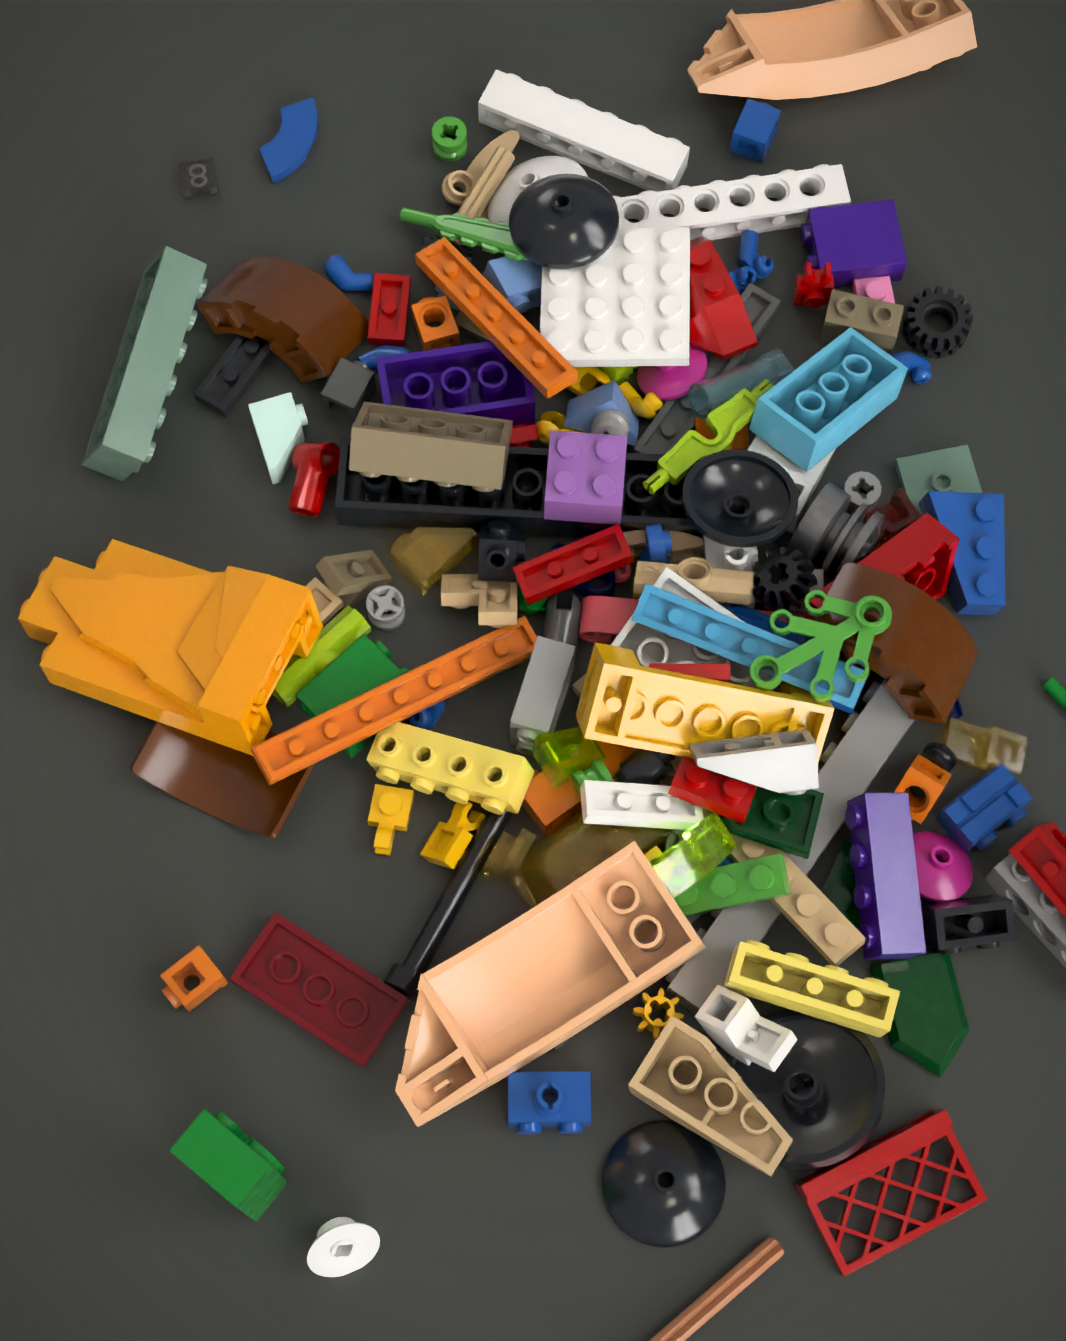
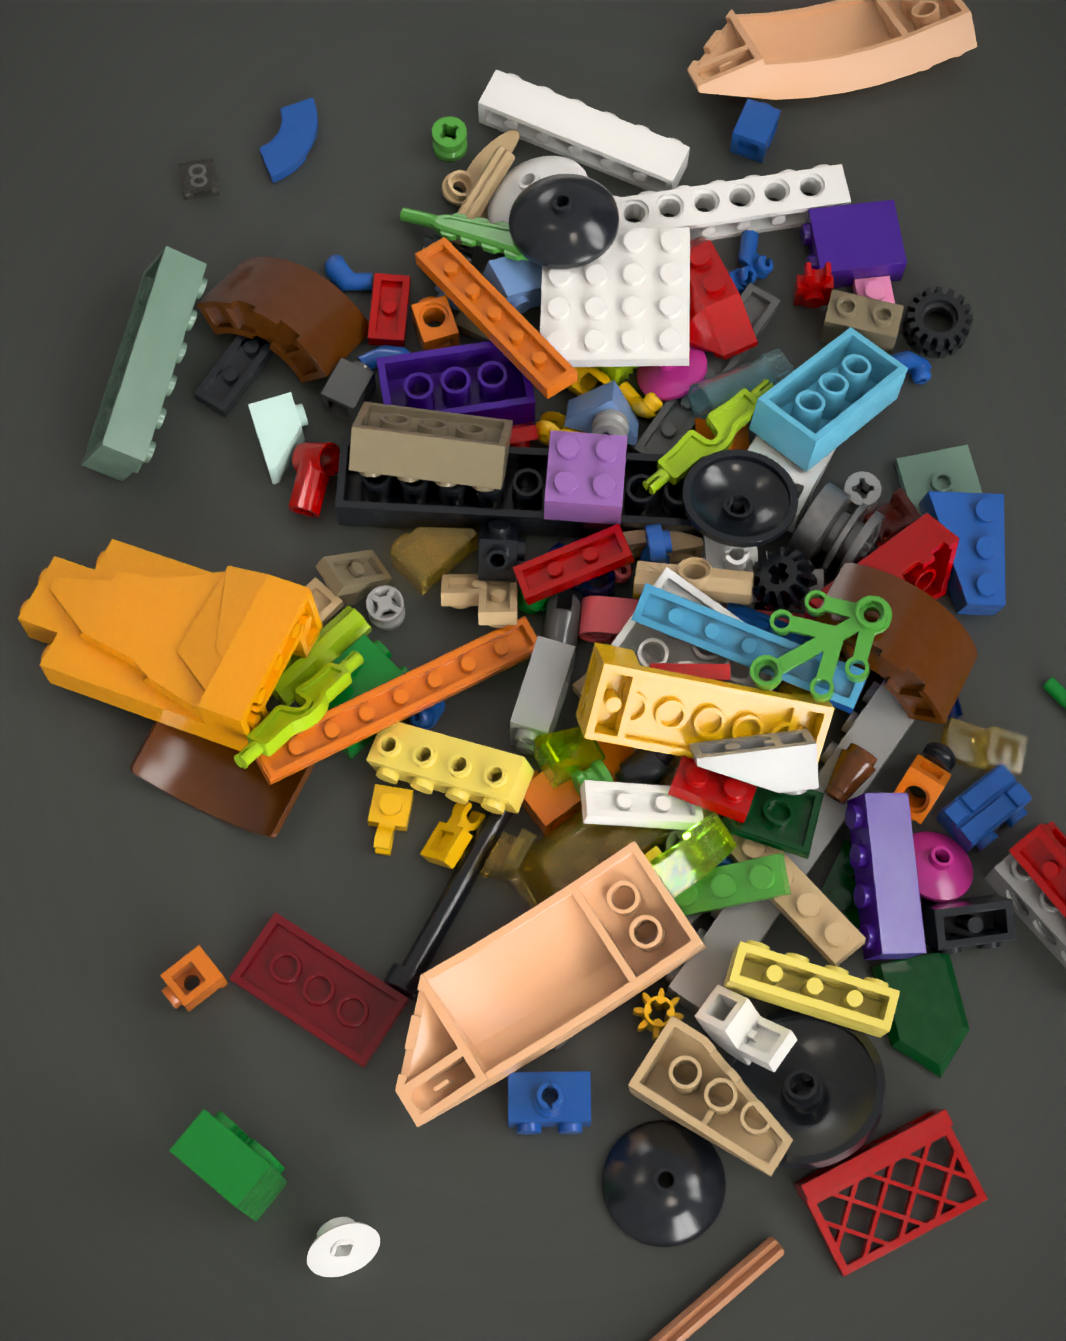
(287, 721): none -> lime piece
(850, 772): none -> reddish brown cone

